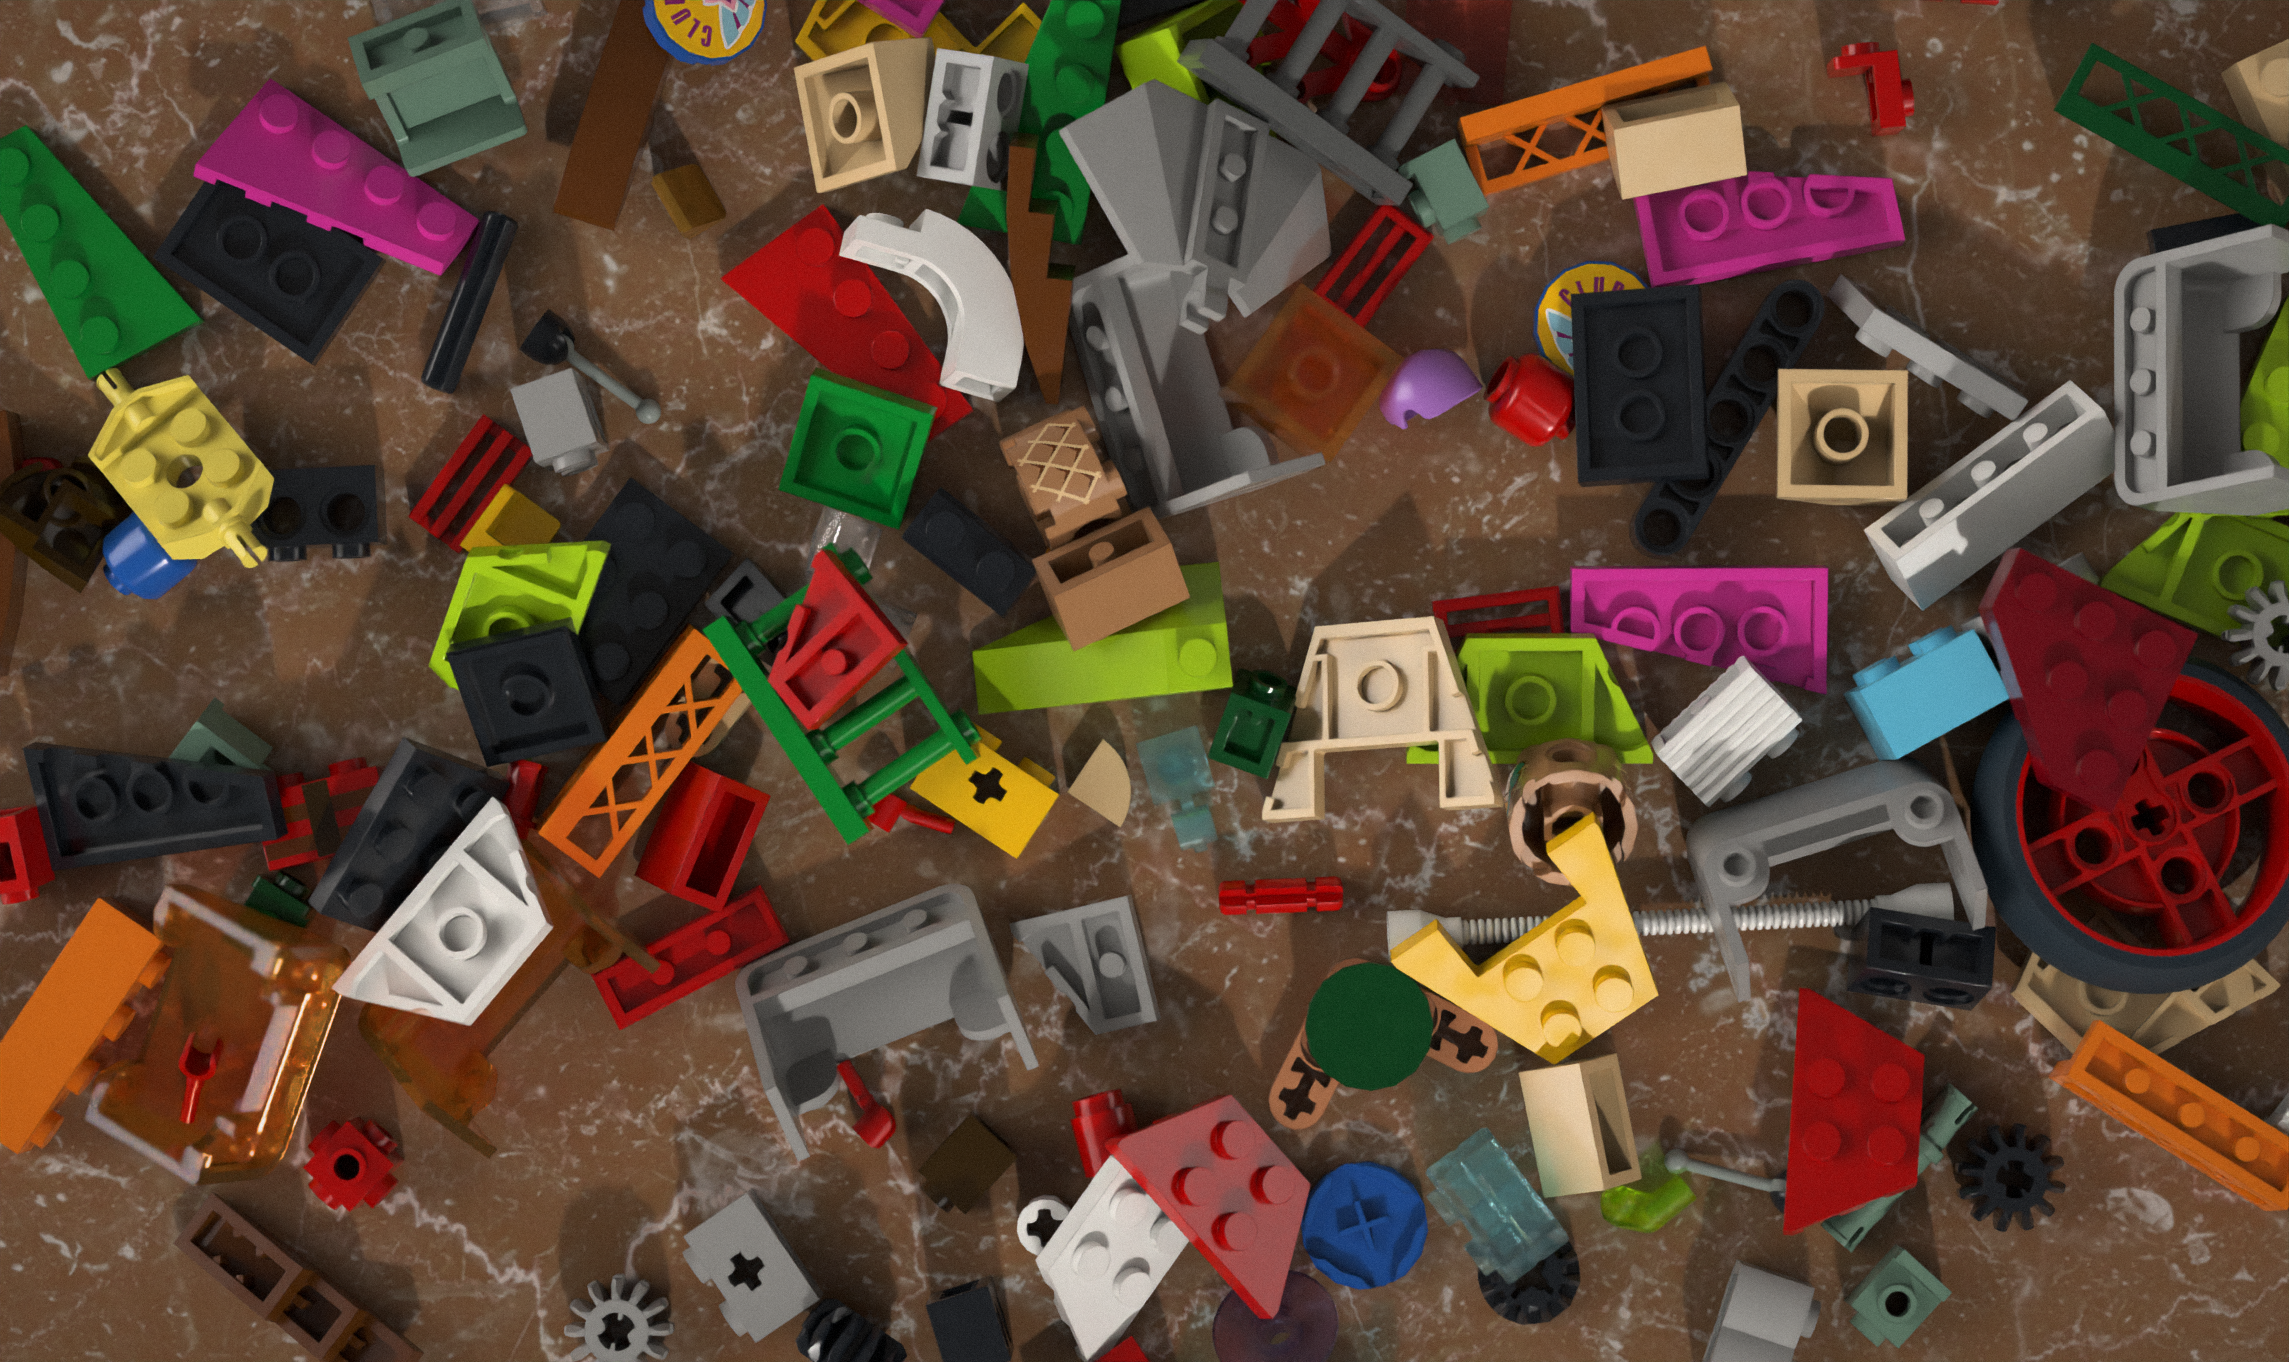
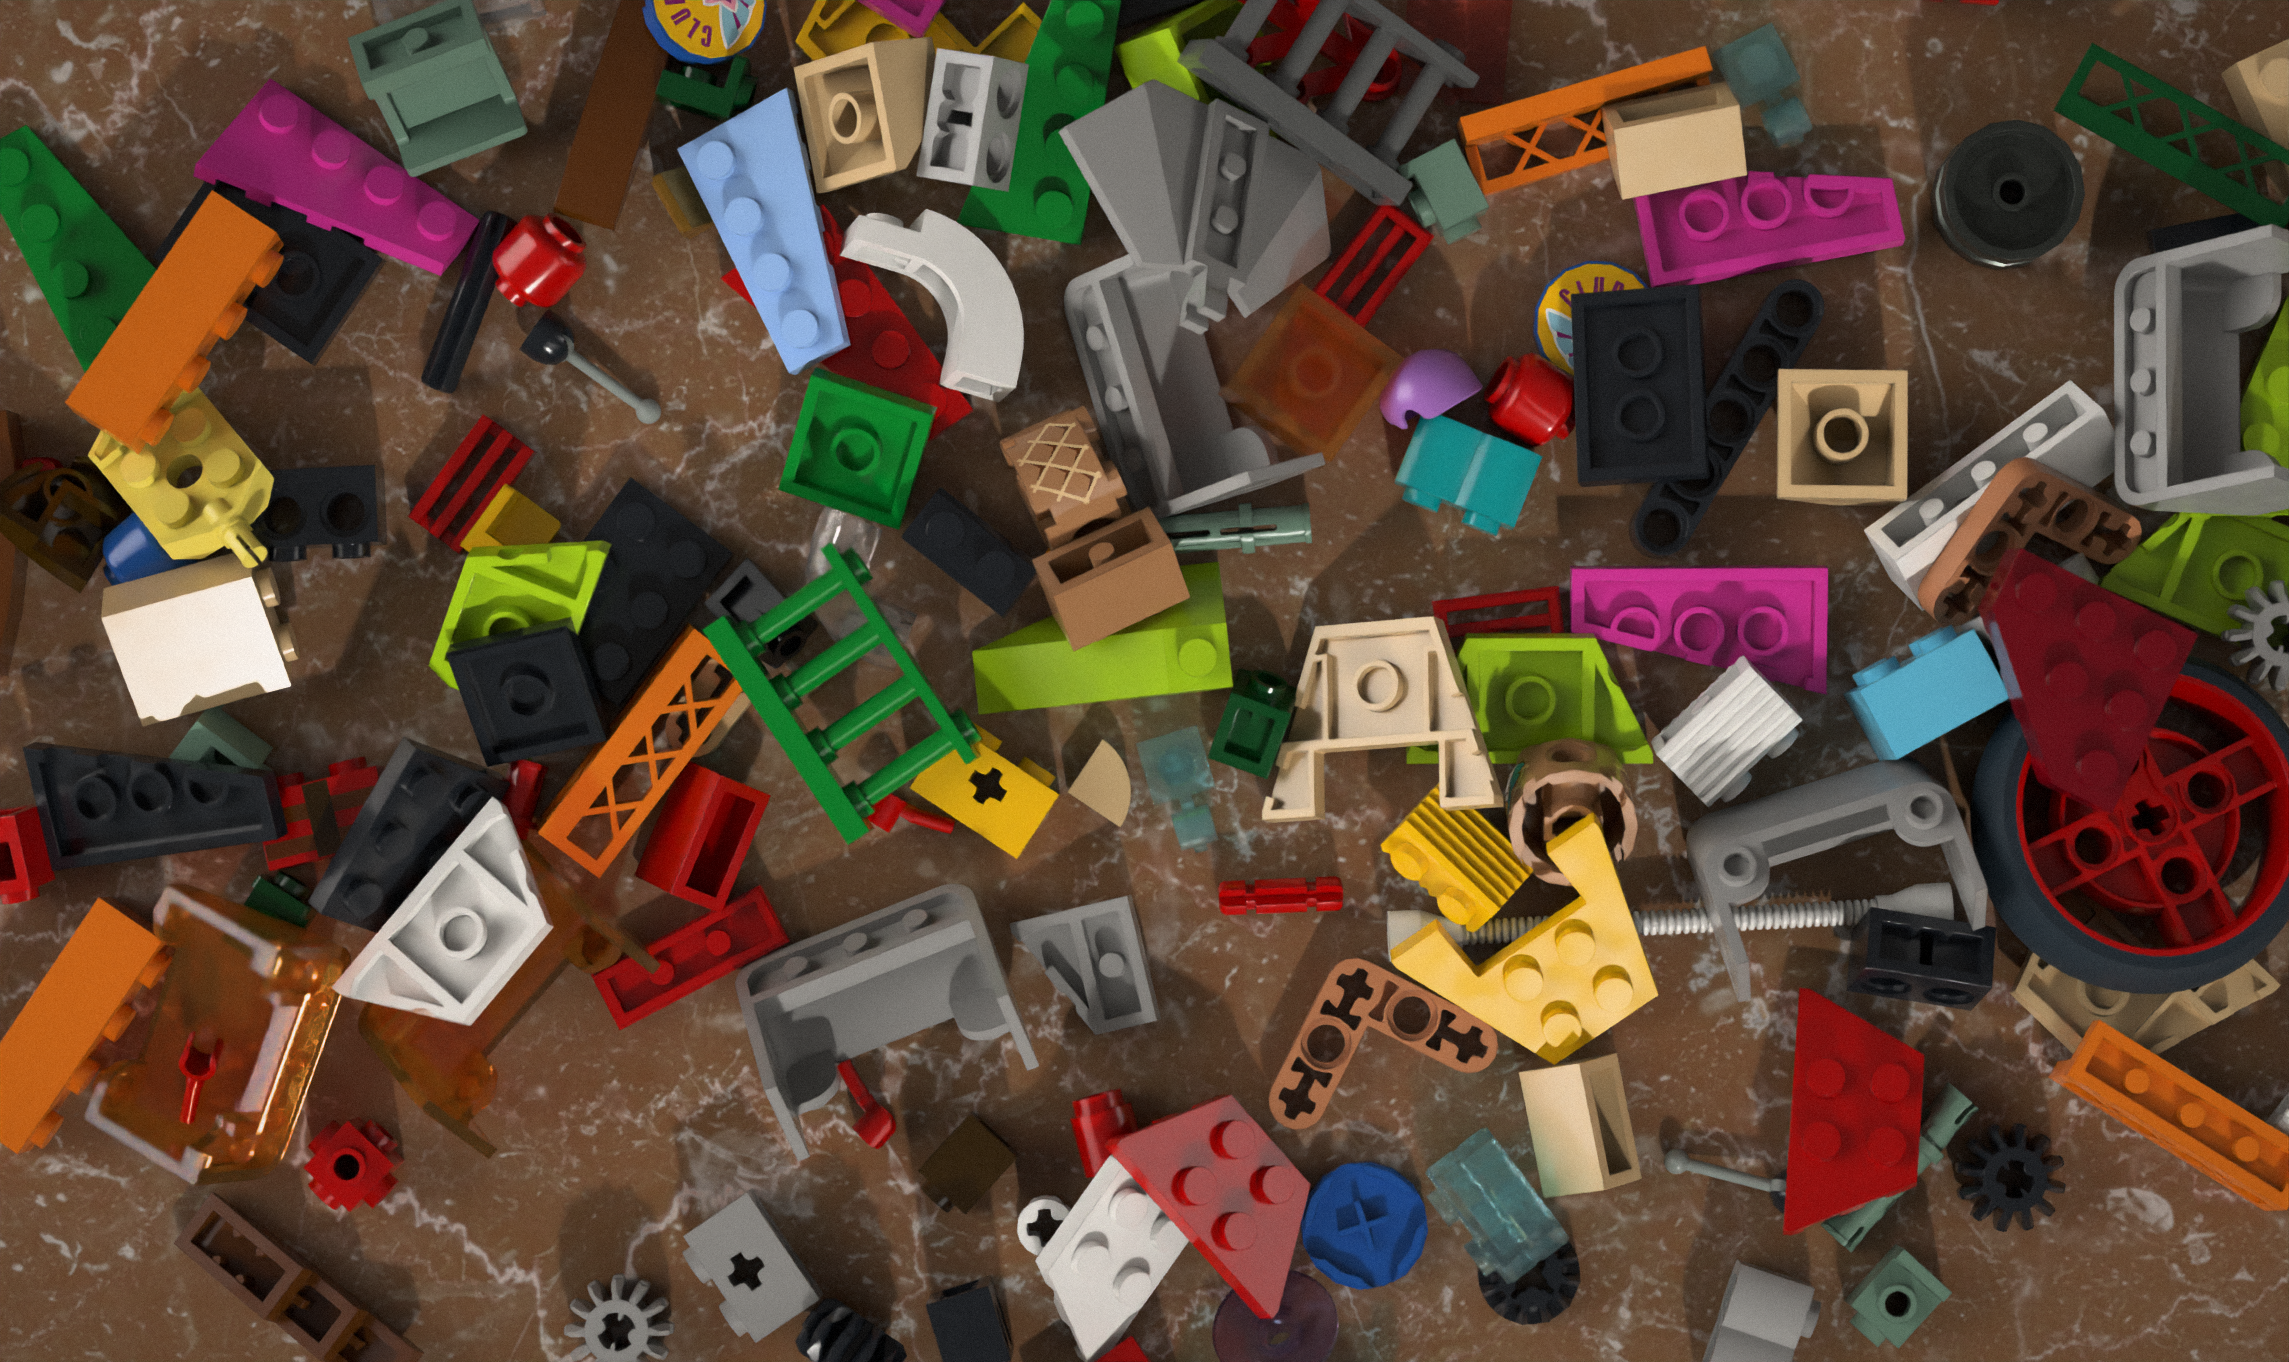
(176, 324): none -> orange brick
(199, 637): none -> brick
(539, 260): none -> red head
(560, 422): light grey brick -> none
(697, 91): none -> dark green bracket
(766, 212): none -> light blue wing
(832, 644): red wing -> none
(1040, 287): reddish brown slope -> none
(1291, 524): none -> sand green pin
(1369, 1026): dark green tile -> none
(1457, 860): none -> yellow brick
(1467, 471): none -> teal brick
(1644, 1210): clear neon green arm -> none
(1757, 70): none -> clear light blue plate
(1888, 95): red bracket -> none
(1930, 361): light grey wing -> none
(1969, 203): none -> pearl dark grey wheel
(2028, 513): none -> nougat beam

